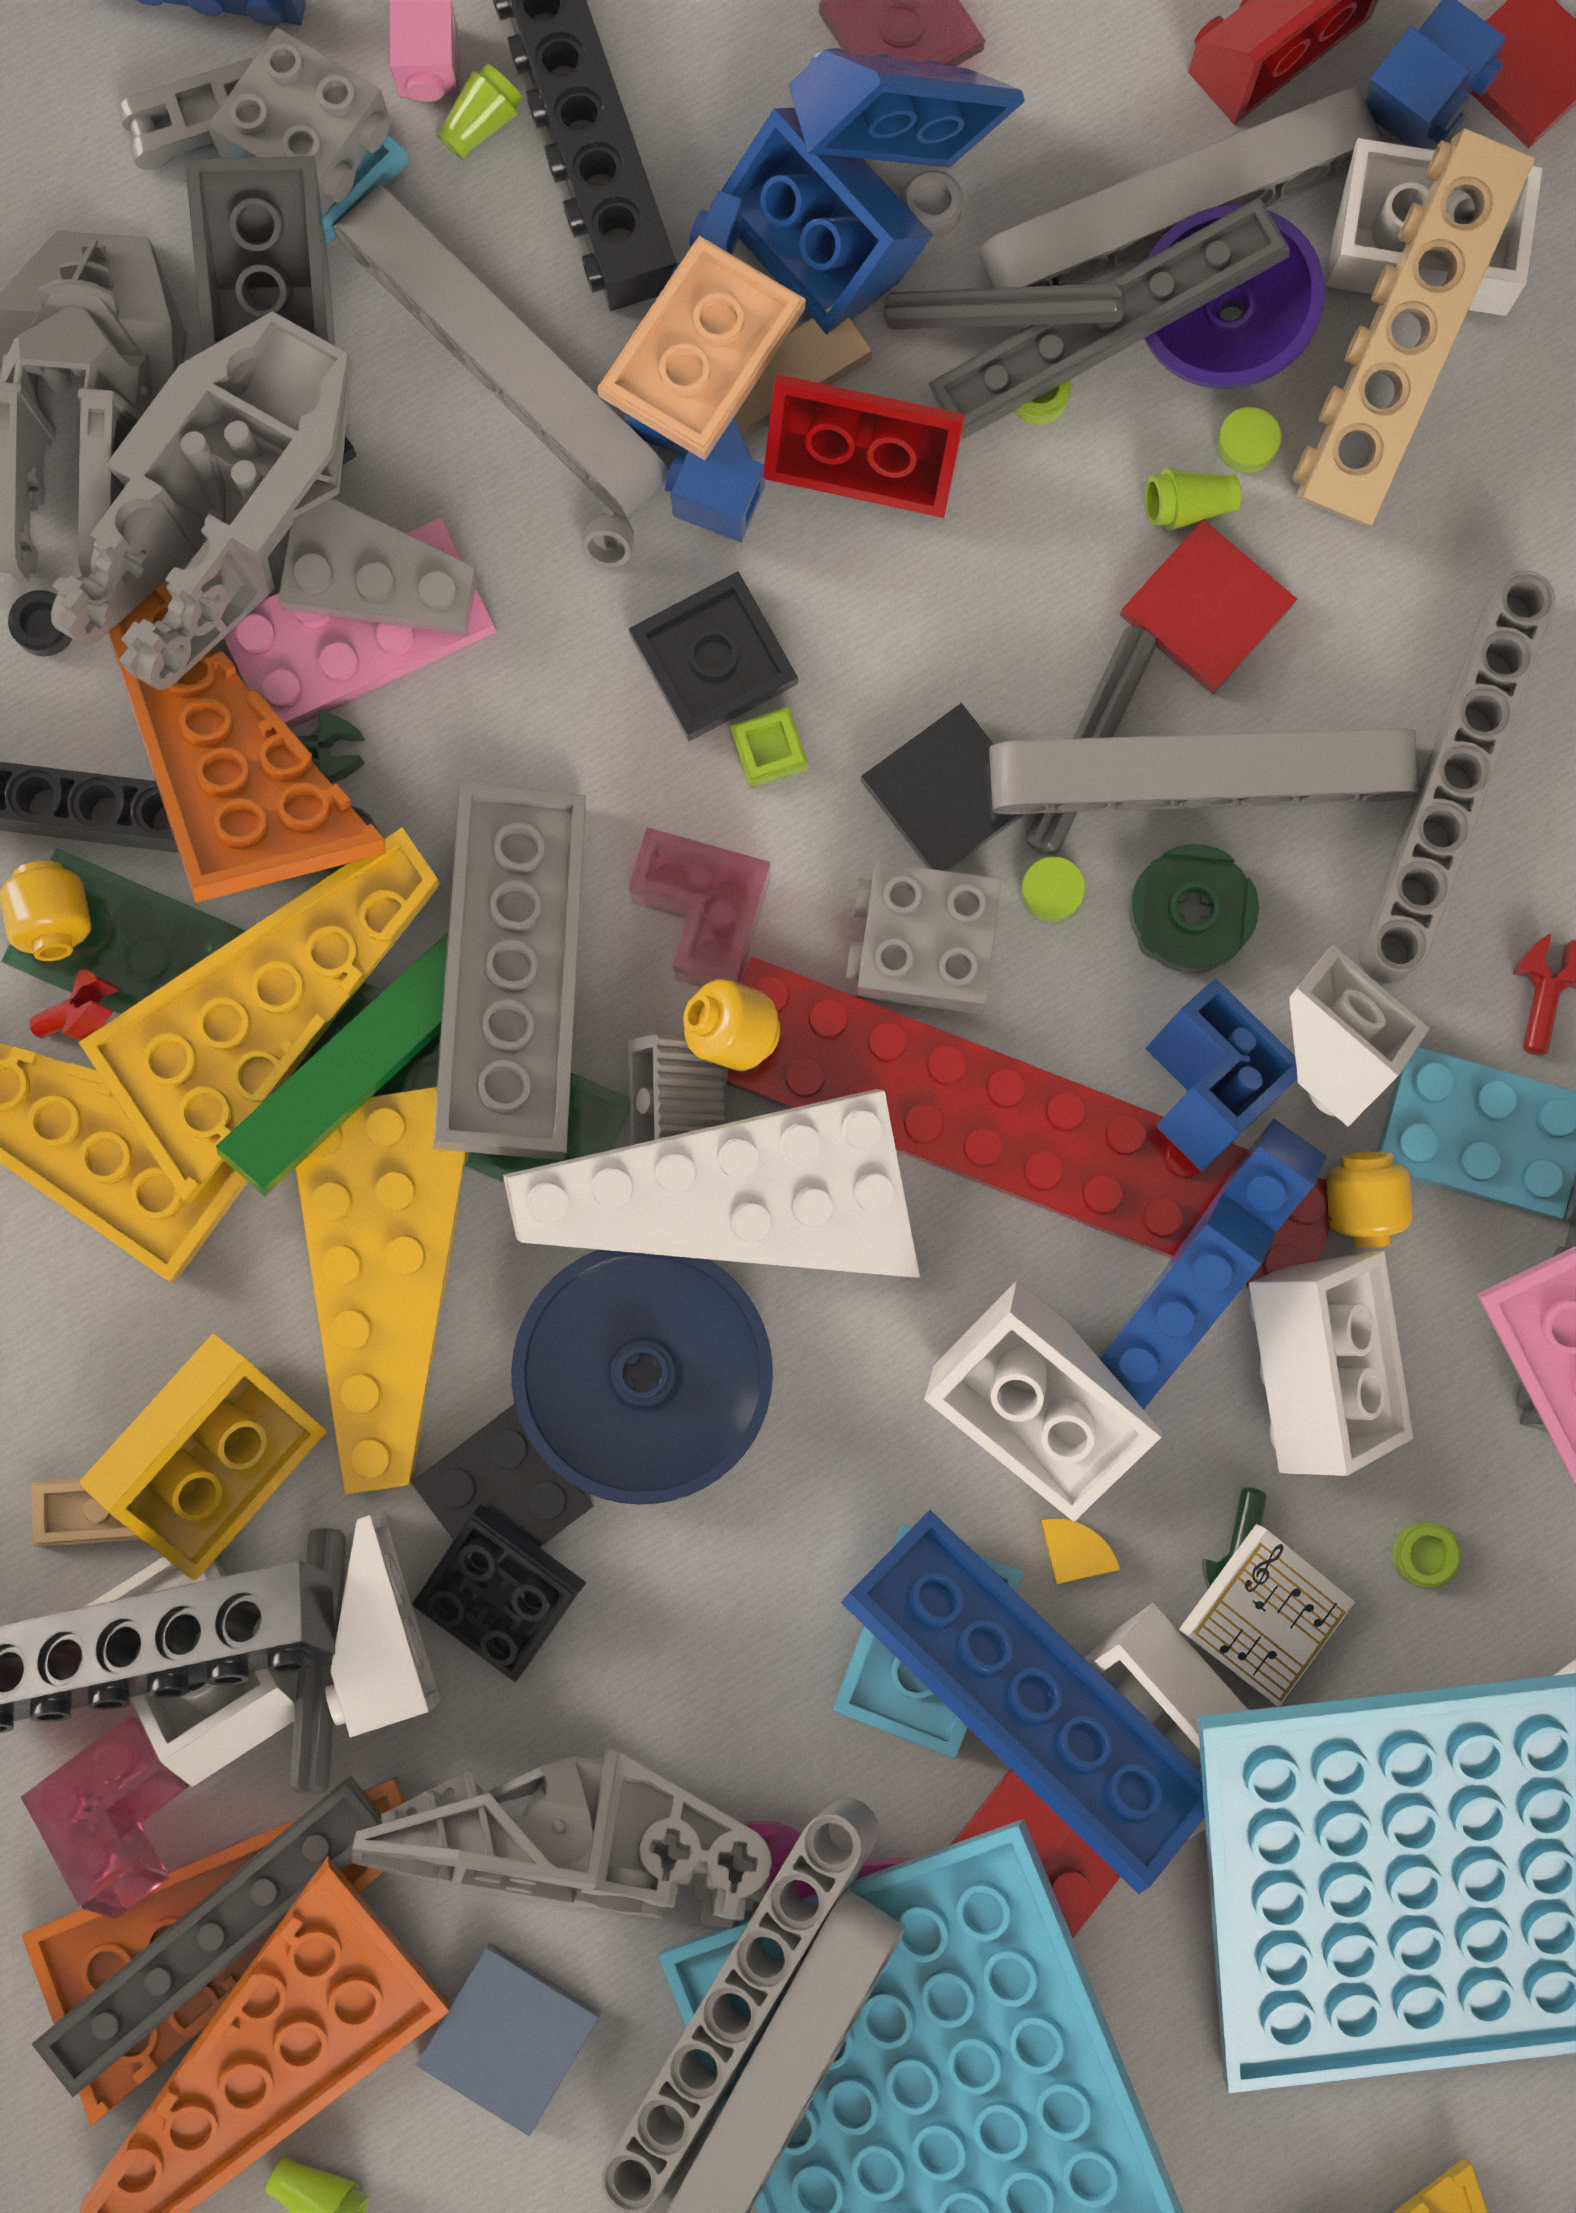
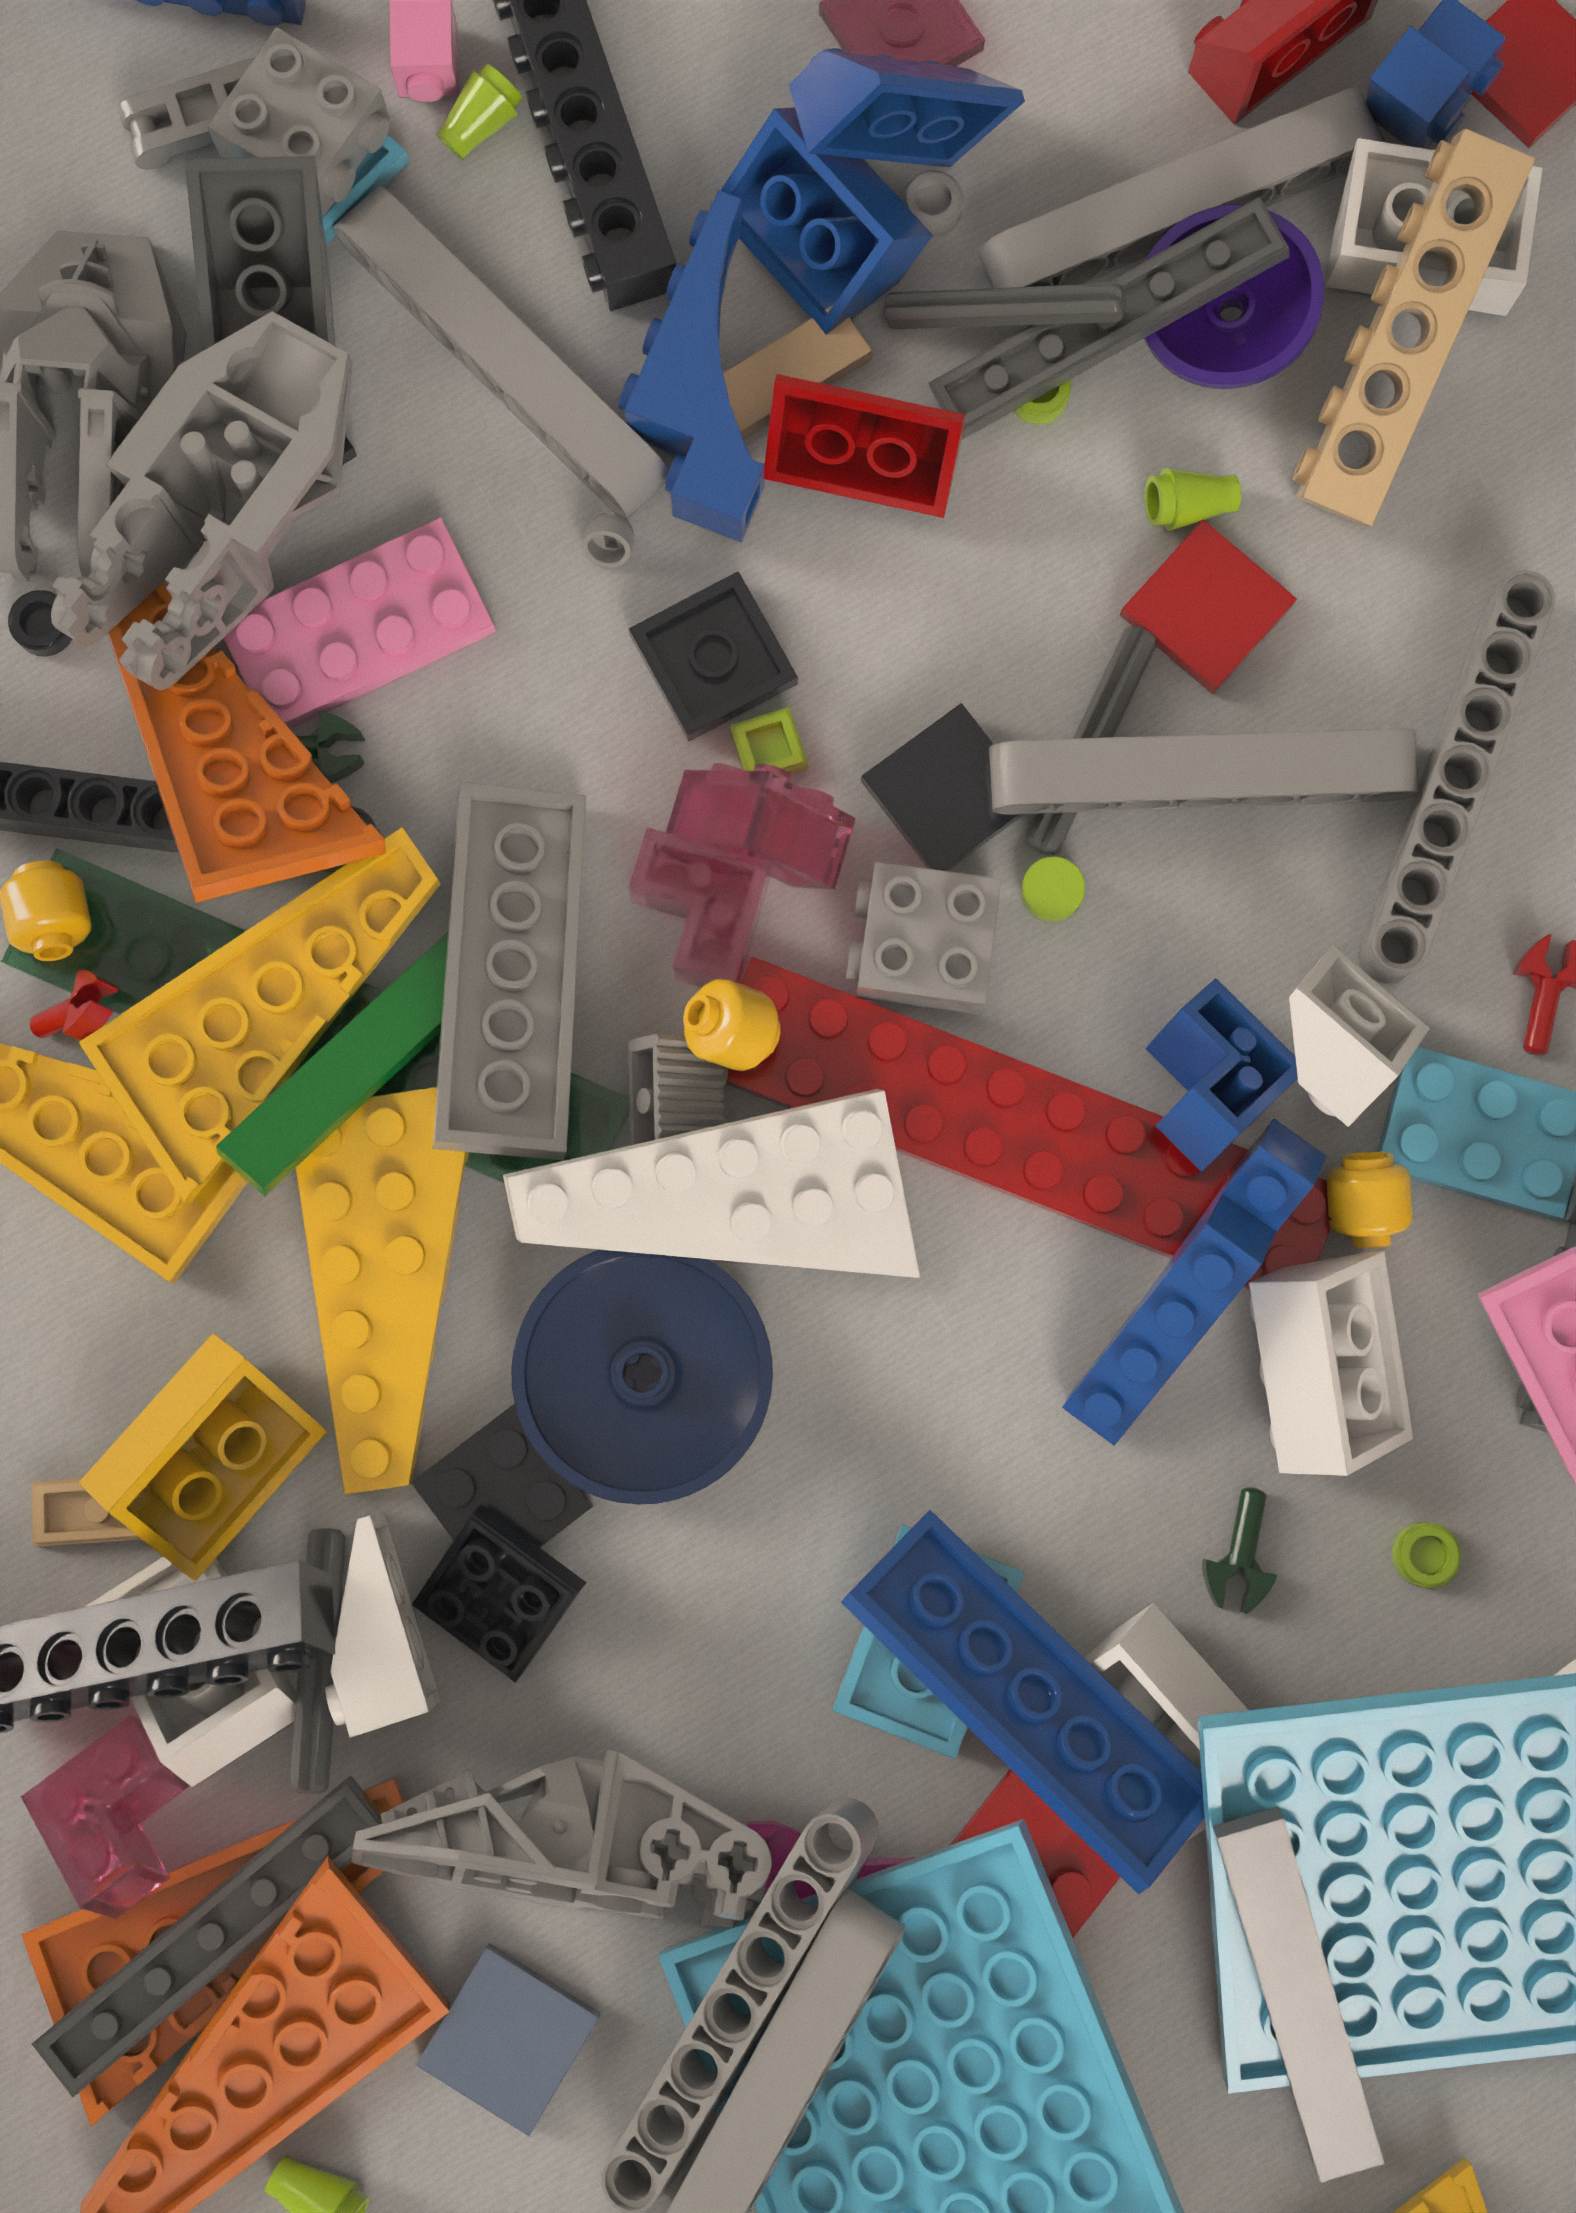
(373, 573): light grey wing -> none
(701, 347): light nougat tile -> none
(765, 819): none -> clear pink brick
(1041, 1402): white slope -> none
(1076, 1550): yellow tile -> none
(1220, 885): dark green plate -> none
(1249, 440): lime tile -> none
(1267, 1615): white tile -> none
(1298, 1993): none -> tile

